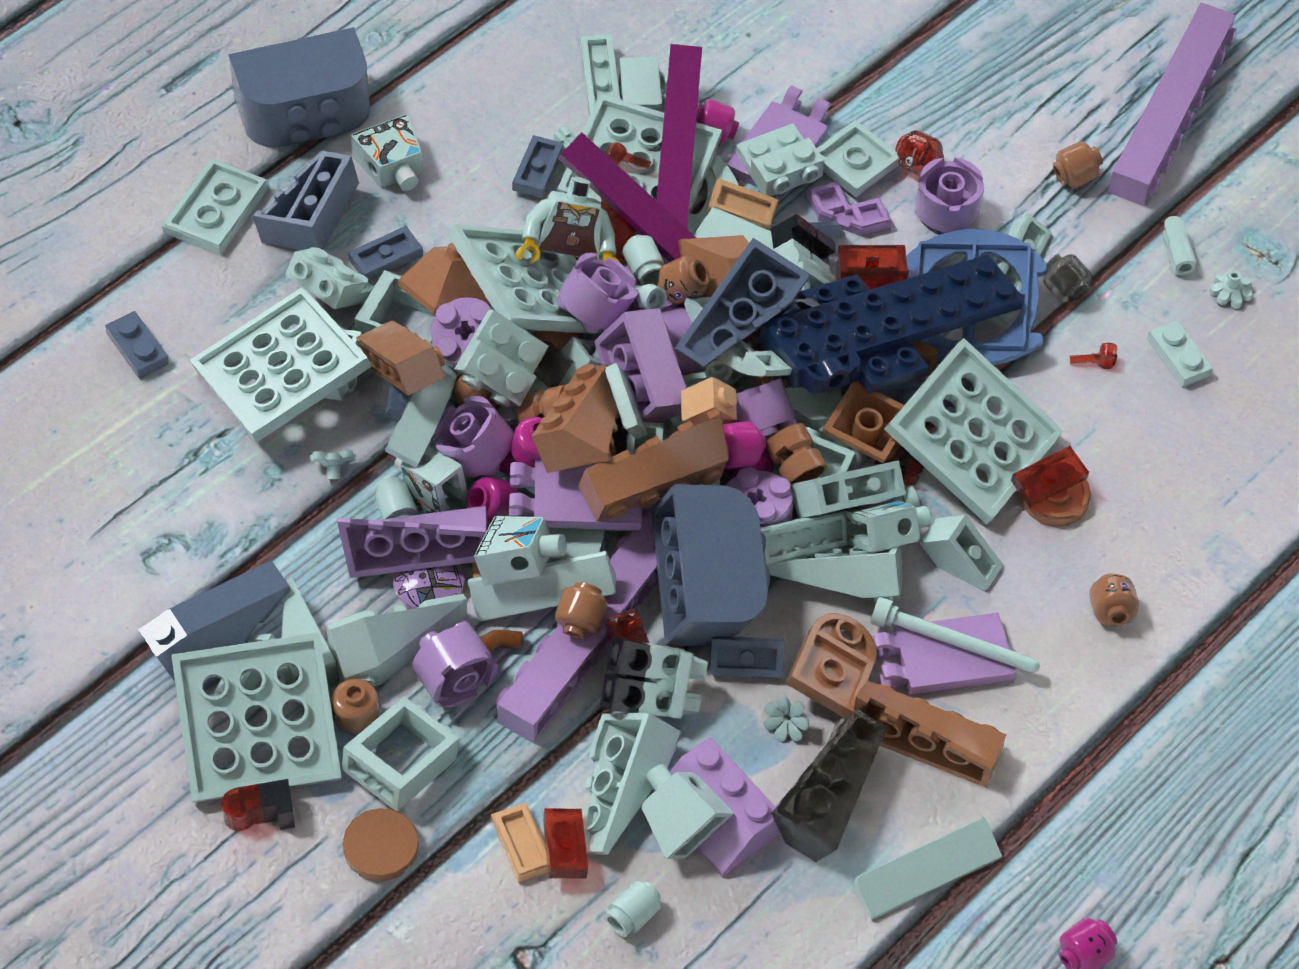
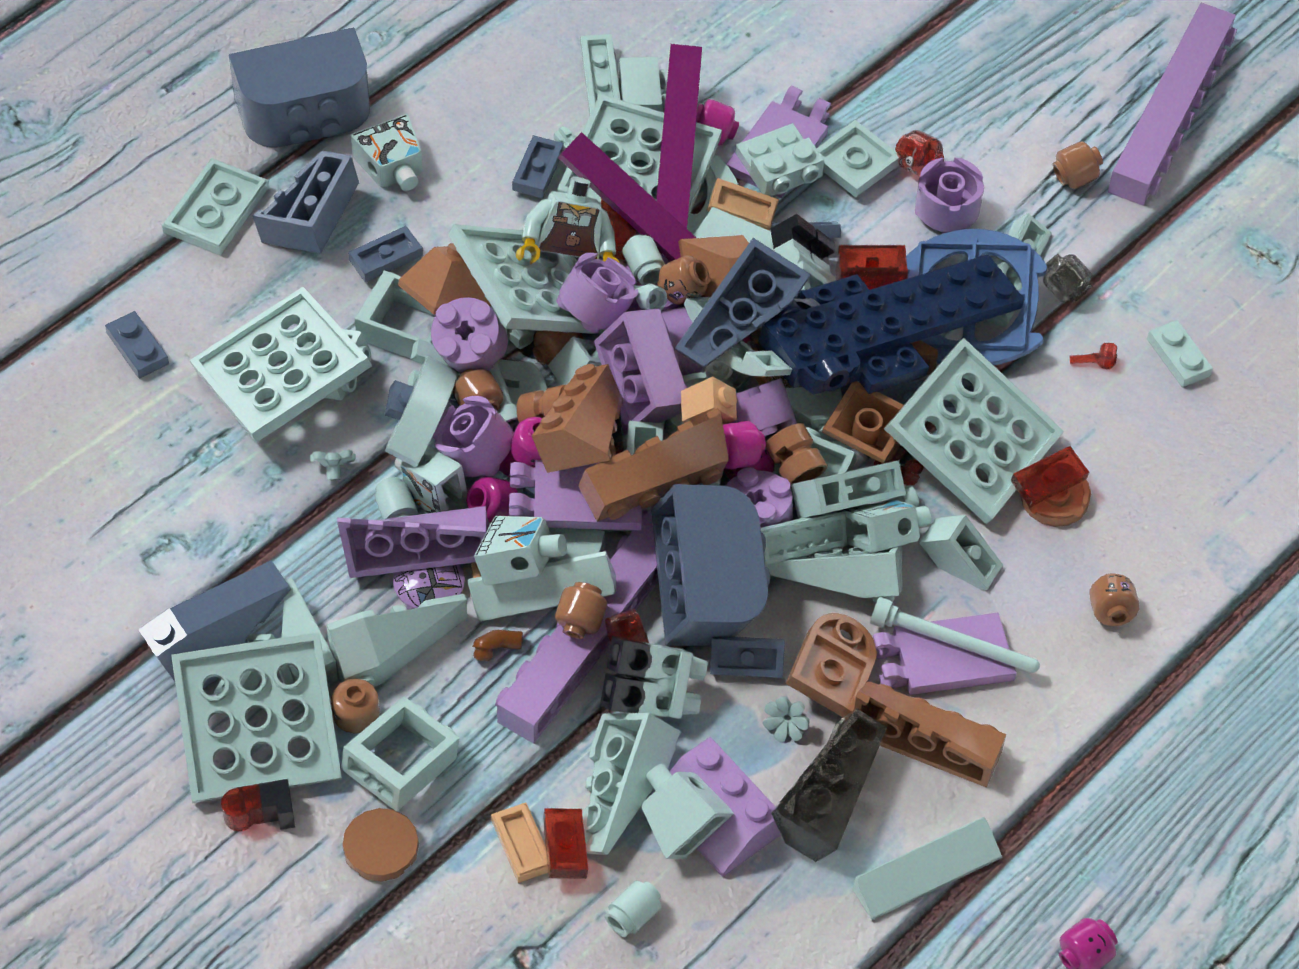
(328, 278): light aqua plate -> none
(402, 357): nougat brick -> none
(454, 664): lavender brick -> none
(501, 360): light aqua plate -> none
(552, 366): clear smoke tile -> none
(618, 153): clear red hand -> none
(625, 401): light aqua tile -> none
(859, 218): lavender tile -> none
(1178, 246): light aqua bar -> none
(1231, 289): light aqua plant -> none

